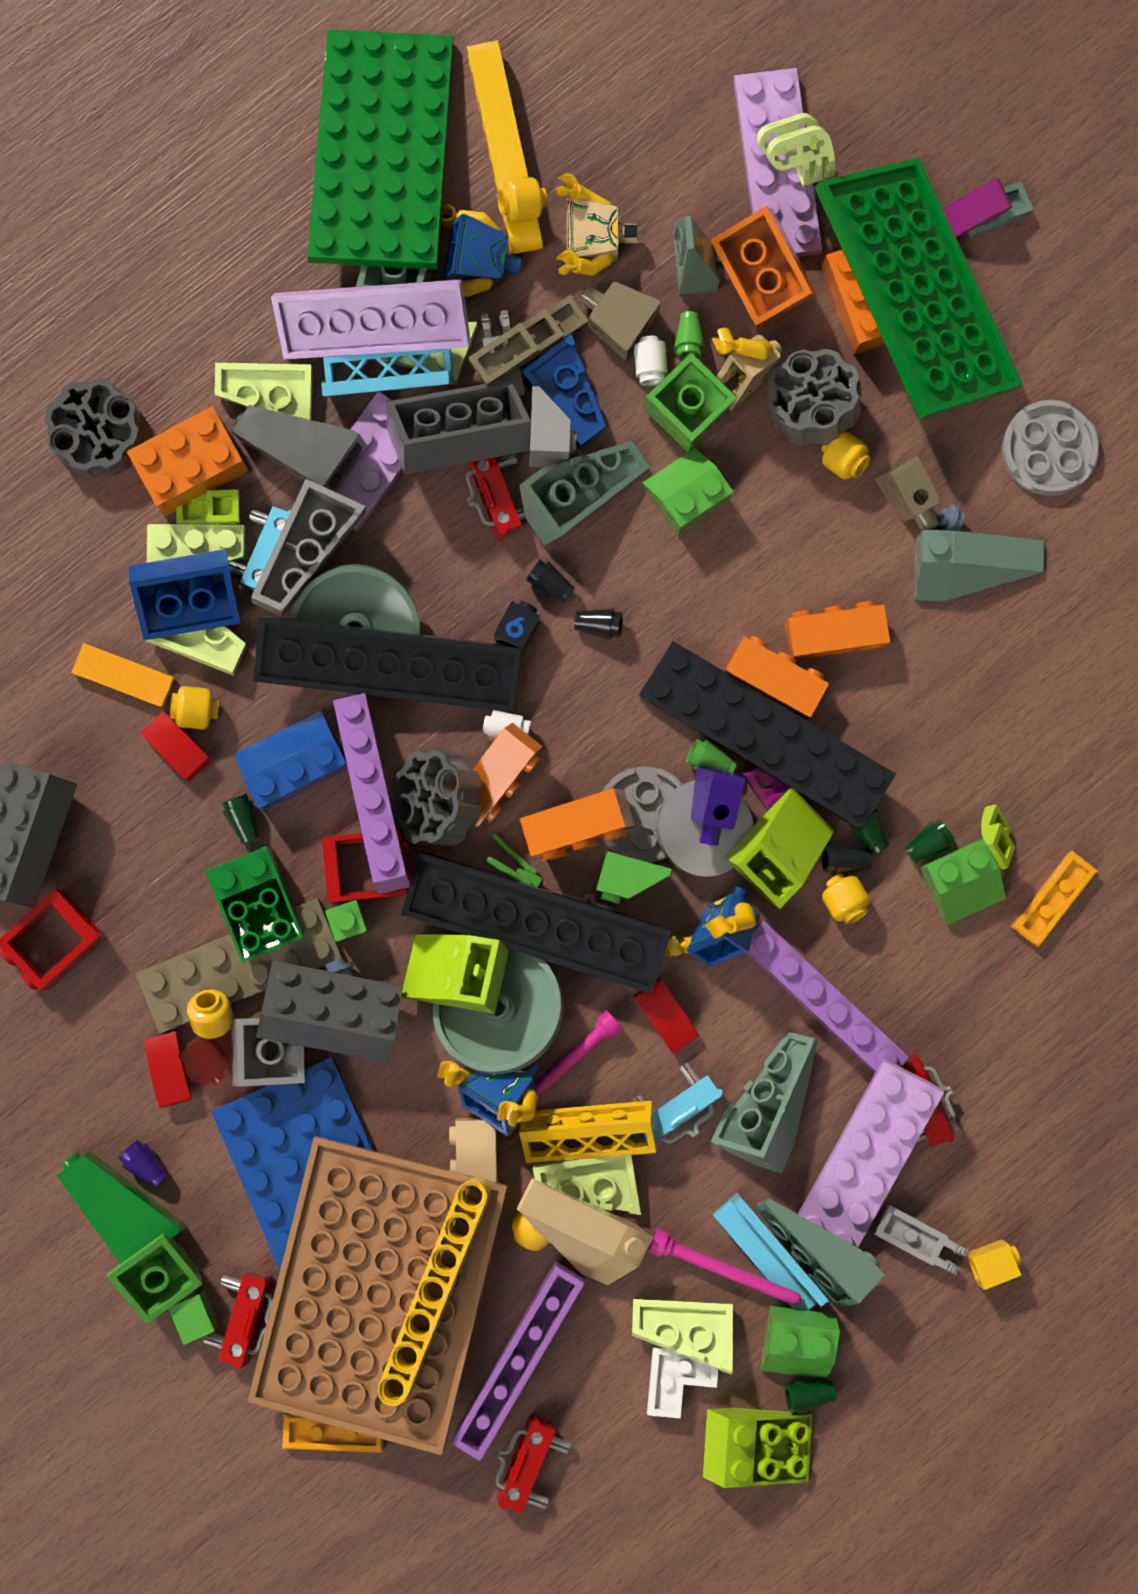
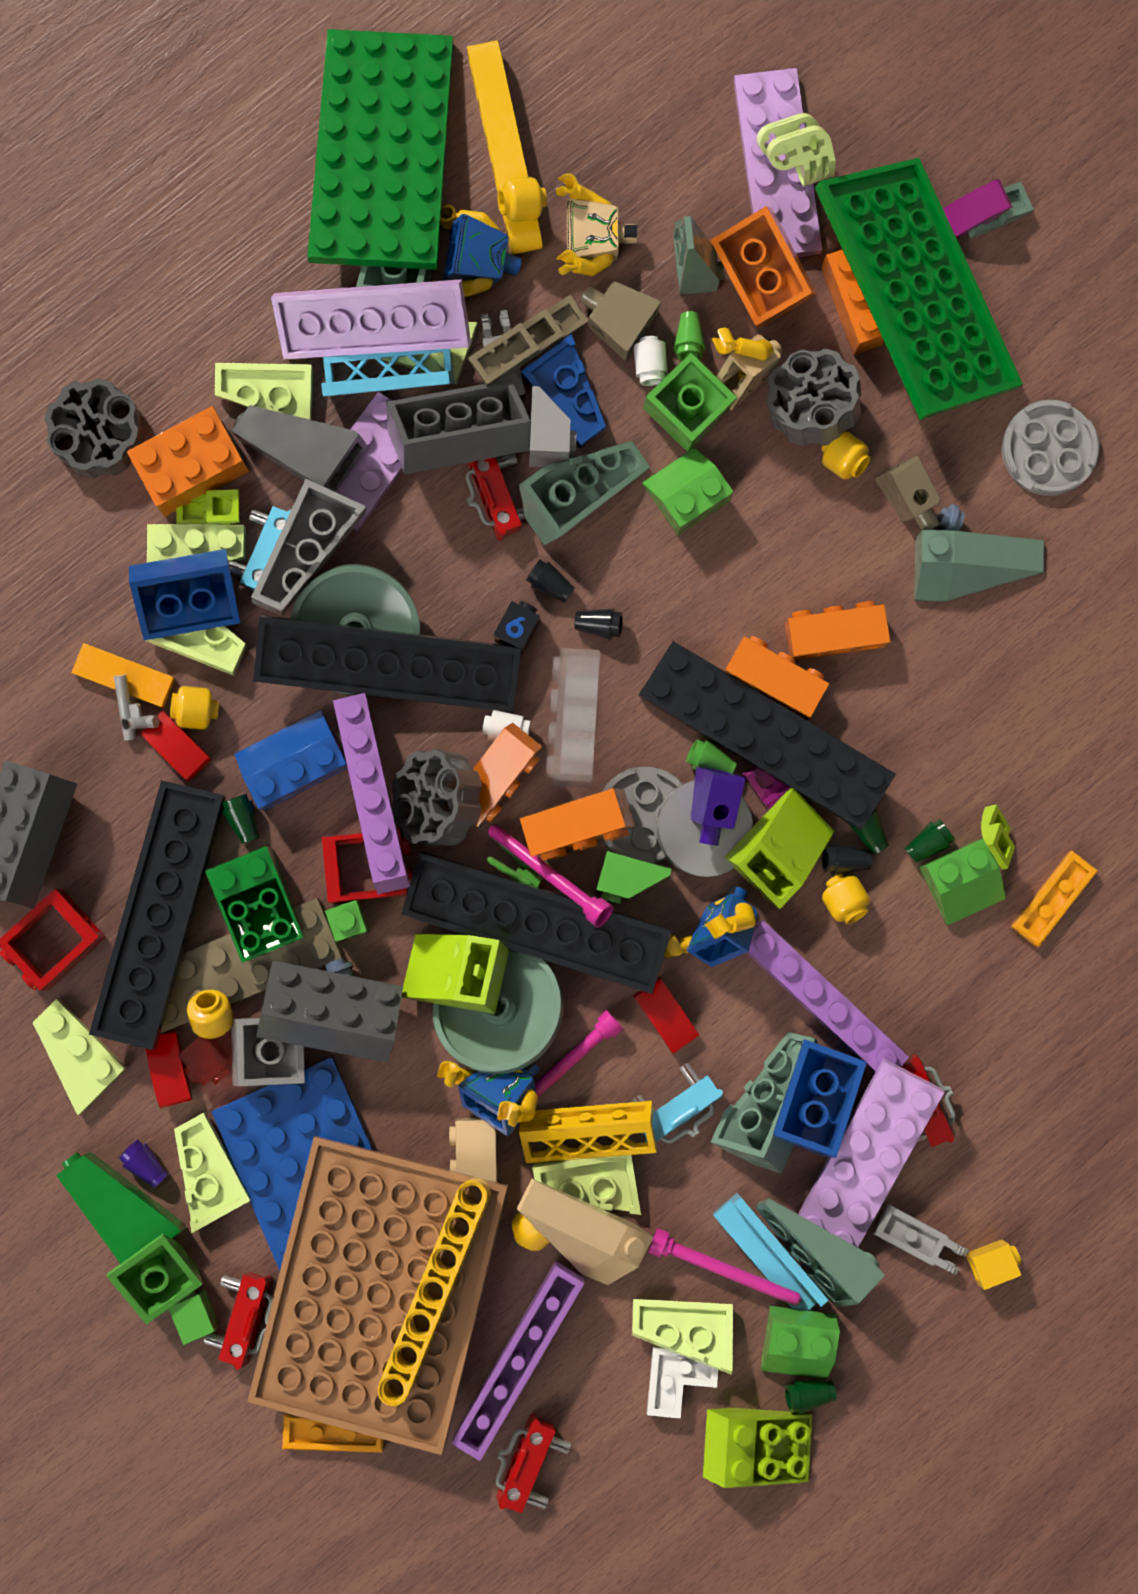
(79, 1058): none -> yellowish green wing
(131, 712): none -> light grey hose
(157, 915): none -> black plate
(208, 1173): none -> yellowish green wing
(575, 717): none -> clear brick
(595, 910): none -> dark pink piece
(819, 1099): none -> blue slope

